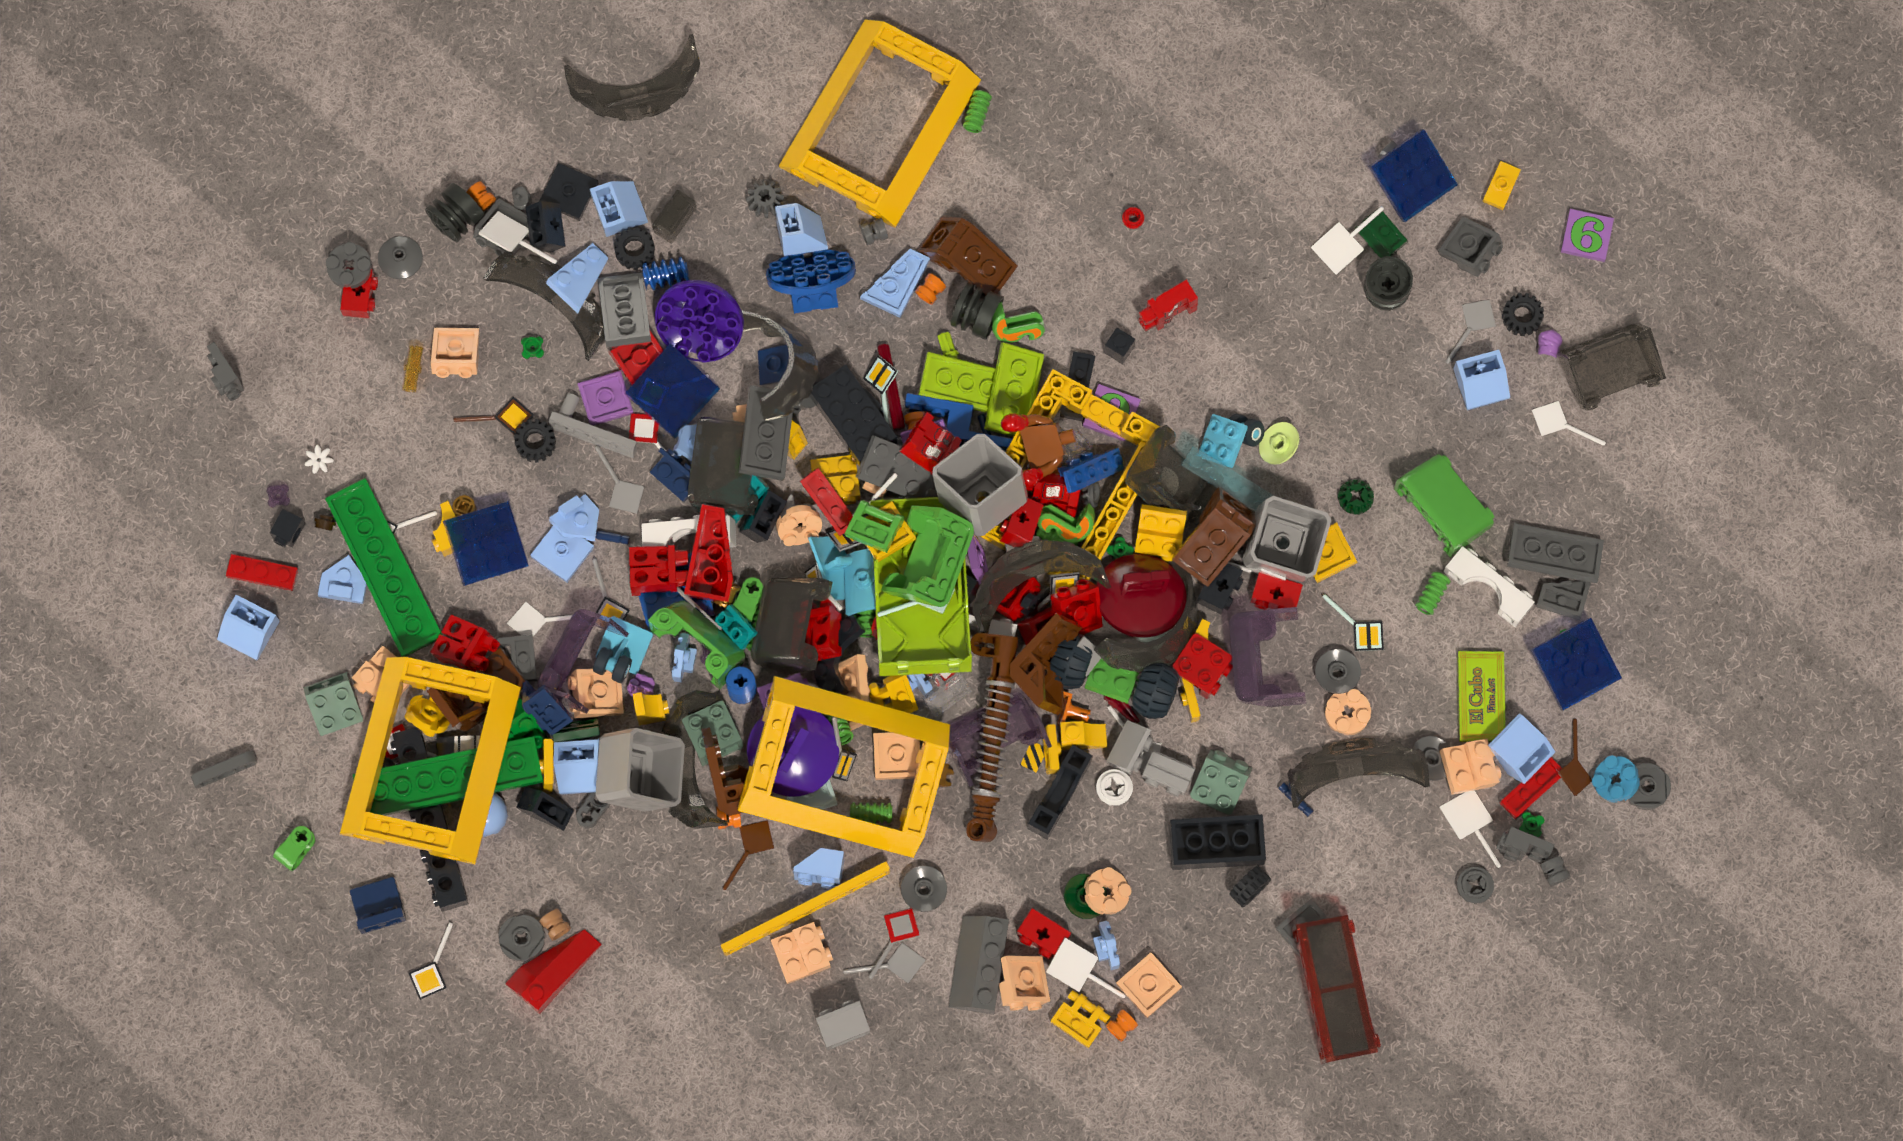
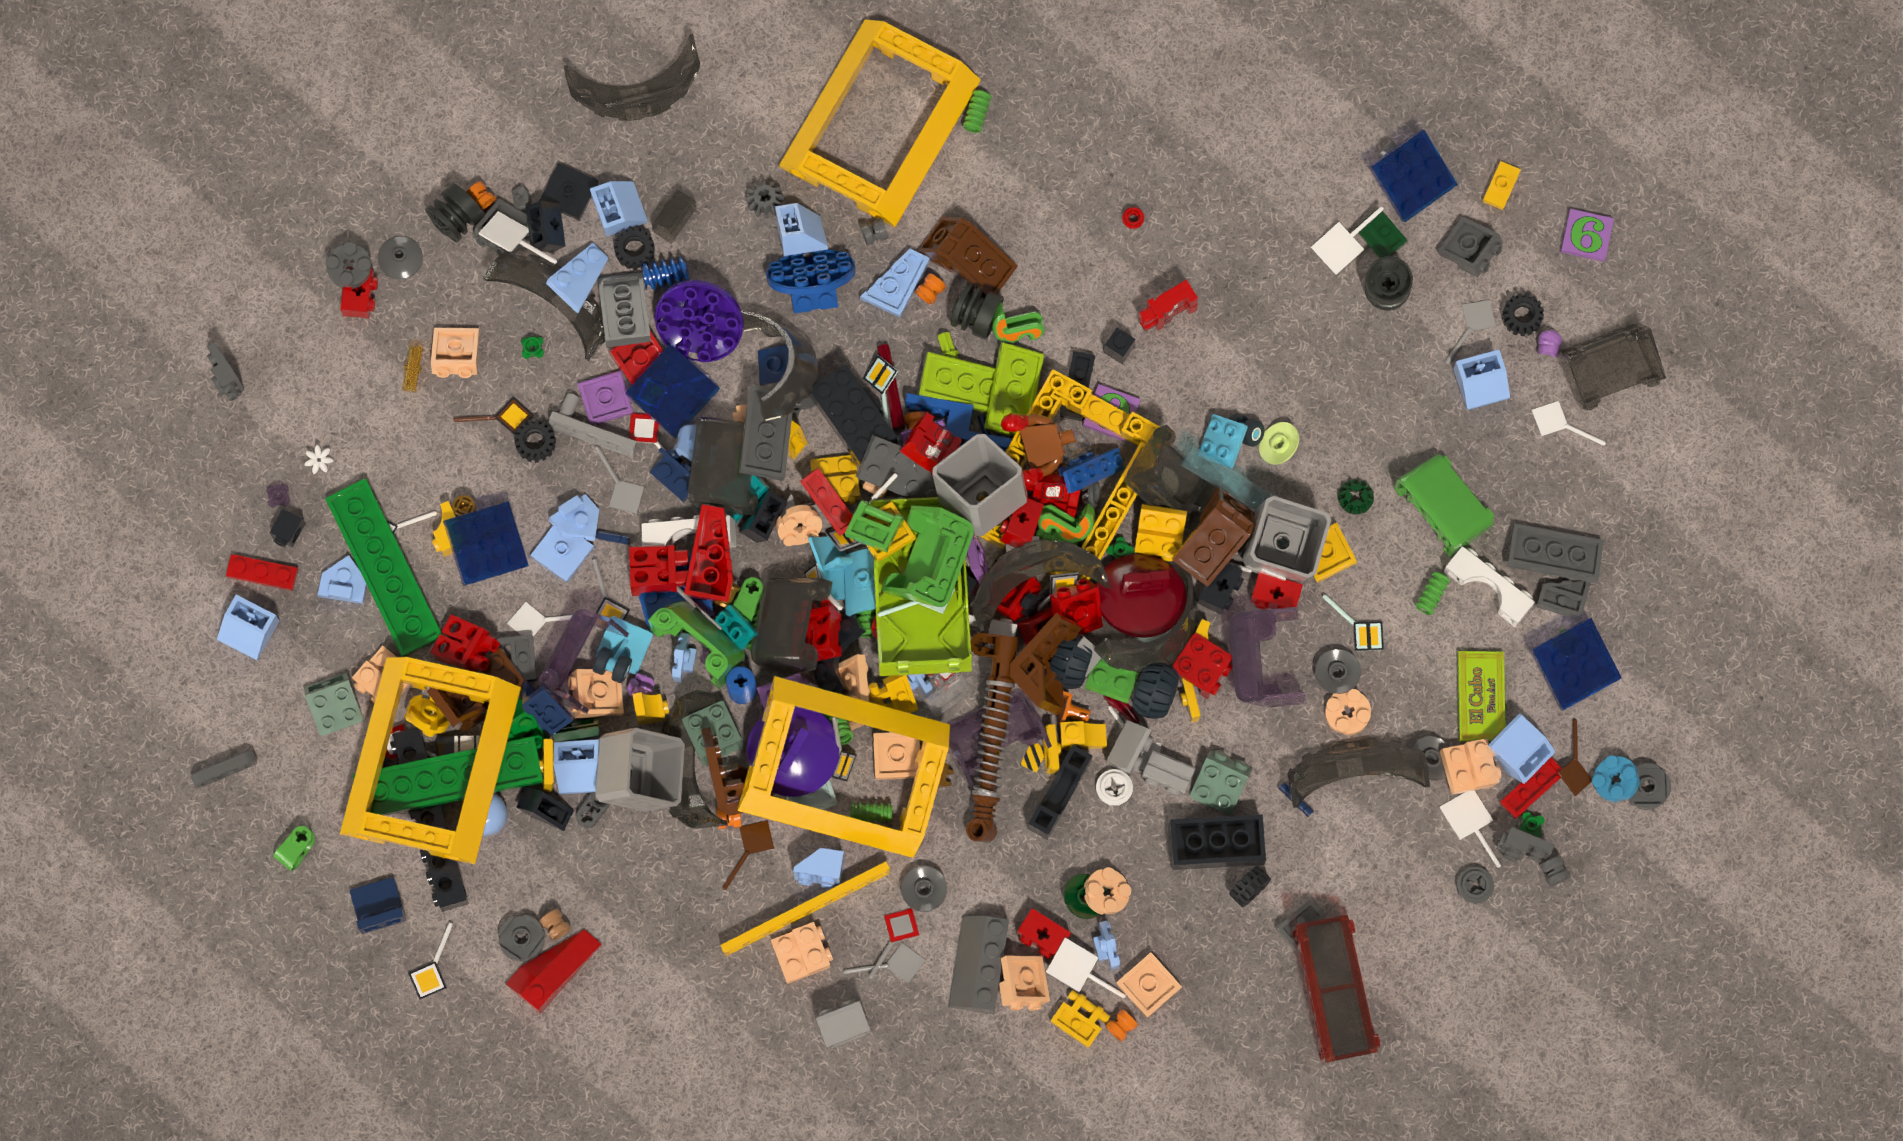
(324, 522): dark brown plate -> none

